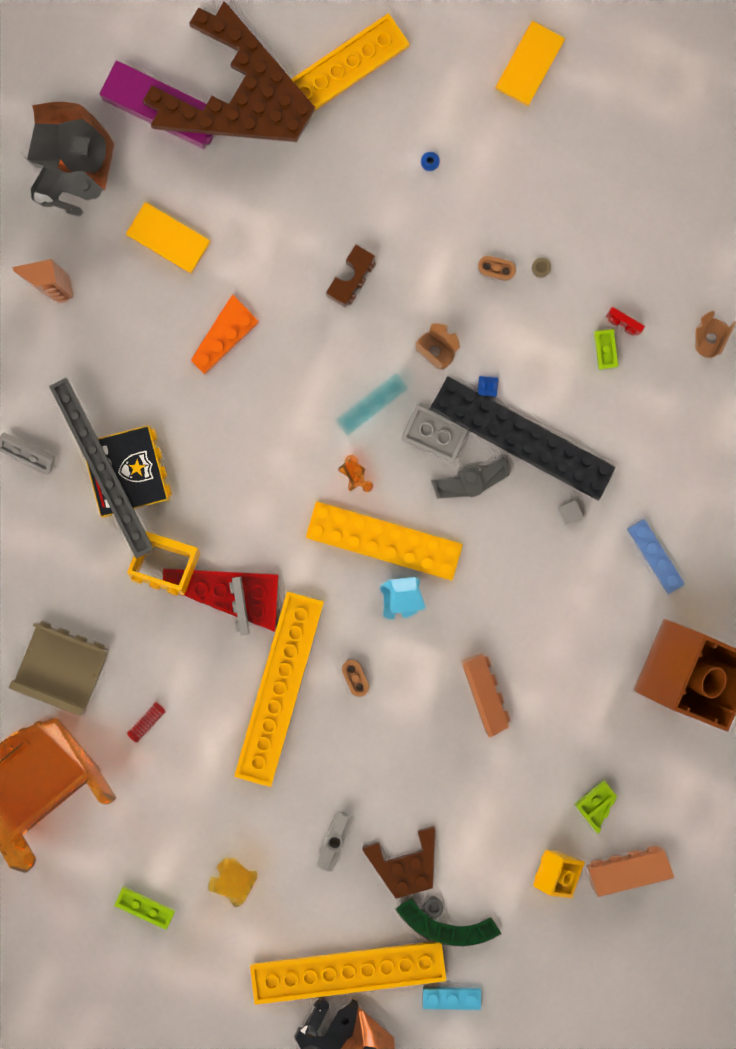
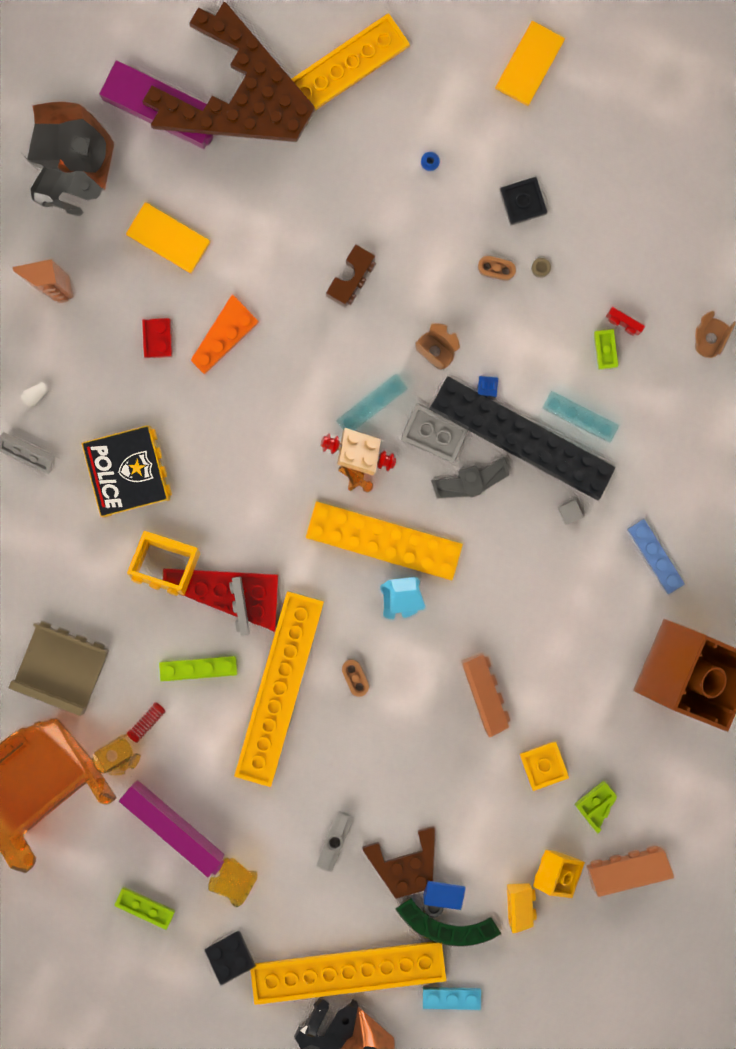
(33, 394): none -> white cone
(101, 468): dark grey plate -> none
(124, 760): none -> clear yellow piece
(157, 338): none -> red plate
(173, 829): none -> magenta brick
(198, 668): none -> lime plate
(230, 958): none -> black plate
(358, 451): none -> tan plate
(444, 895): none -> blue slope
(520, 906): none -> yellow slope
(523, 201): none -> black plate
(544, 765): none -> yellow plate
(580, 416): none -> clear light blue plate

